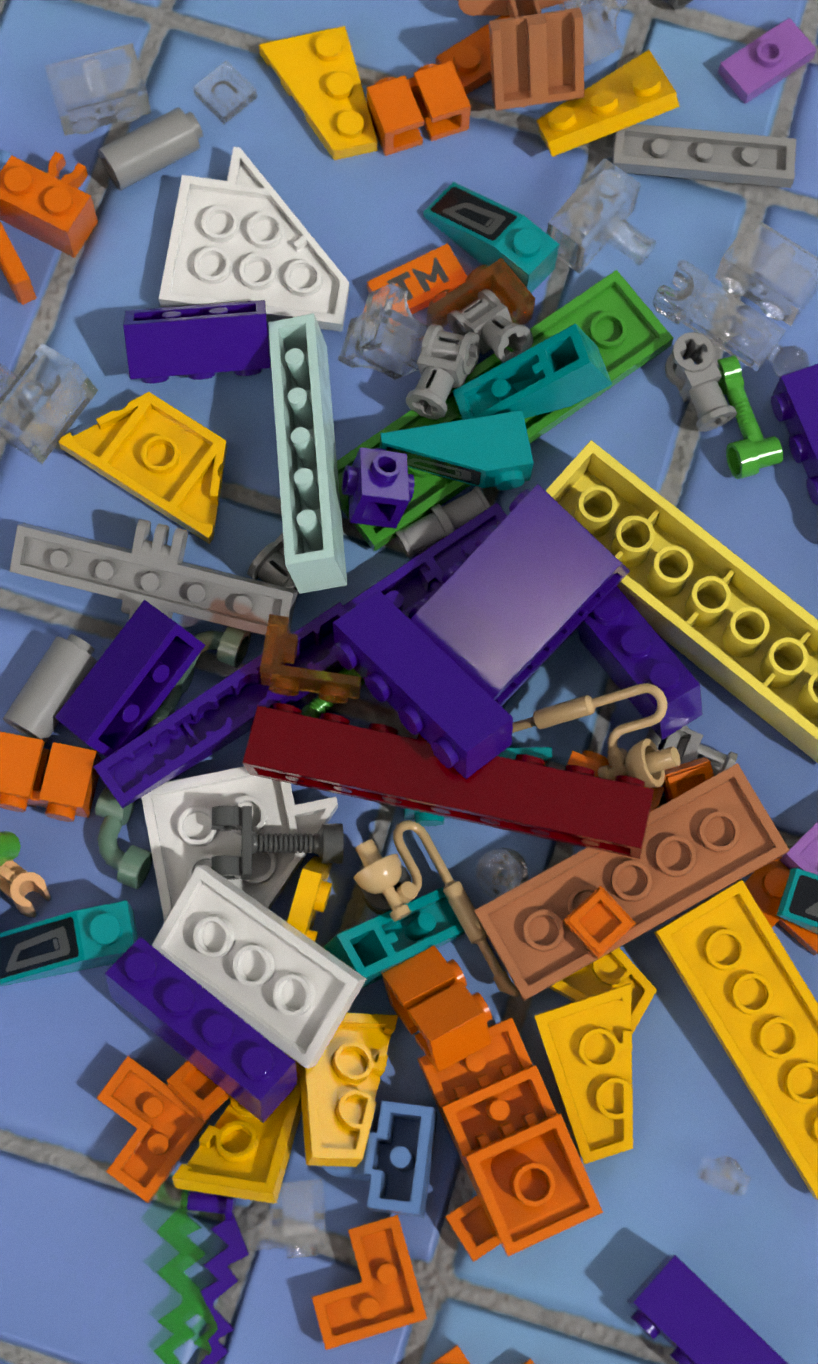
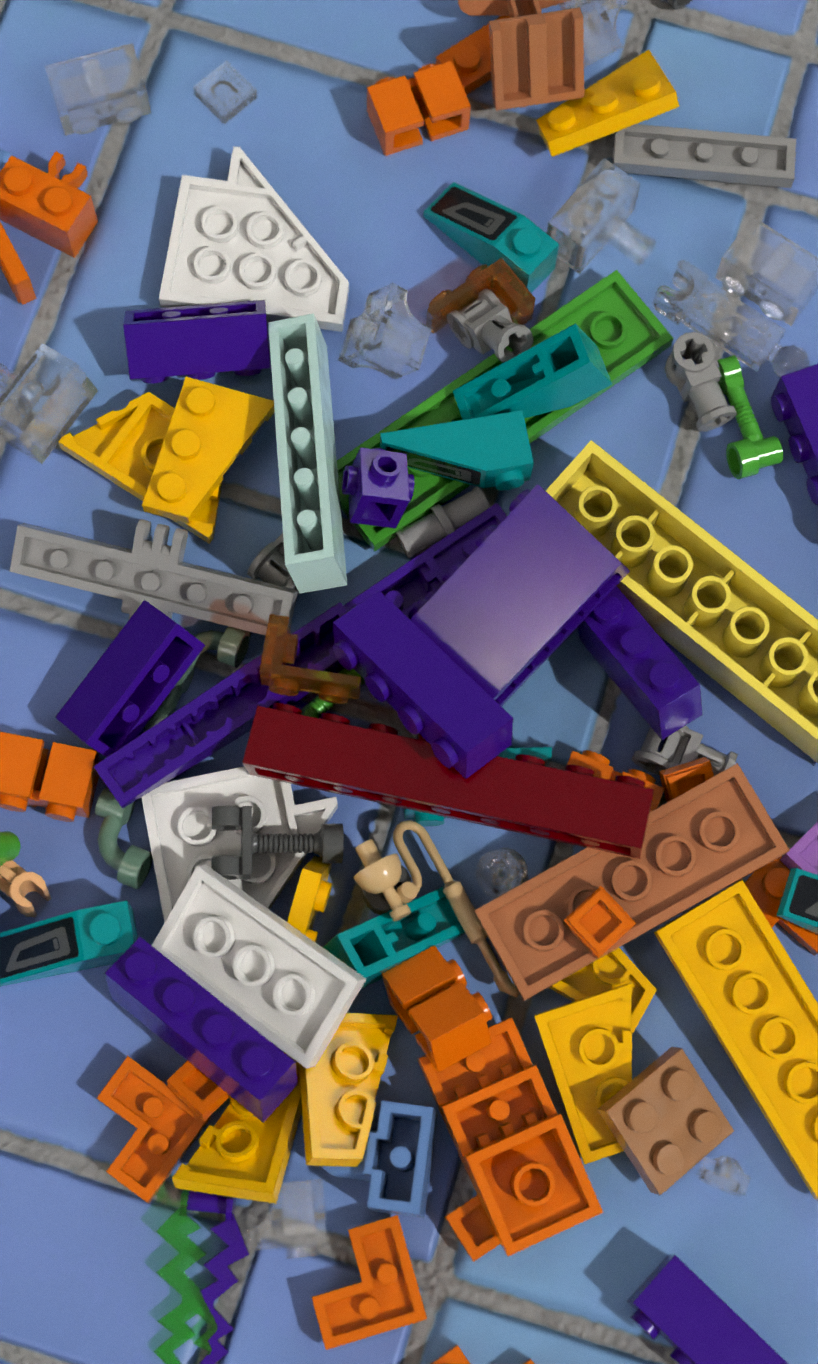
(50, 687): light grey brick -> none
(151, 147): light grey brick -> none
(200, 445): none -> yellow wing
(326, 85): yellow wing -> none
(424, 277): orange tile -> none
(443, 365): light grey connector -> none
(642, 760): tan piece -> none
(665, 1120): none -> medium nougat plate
(767, 60): medium lavender plate -> none

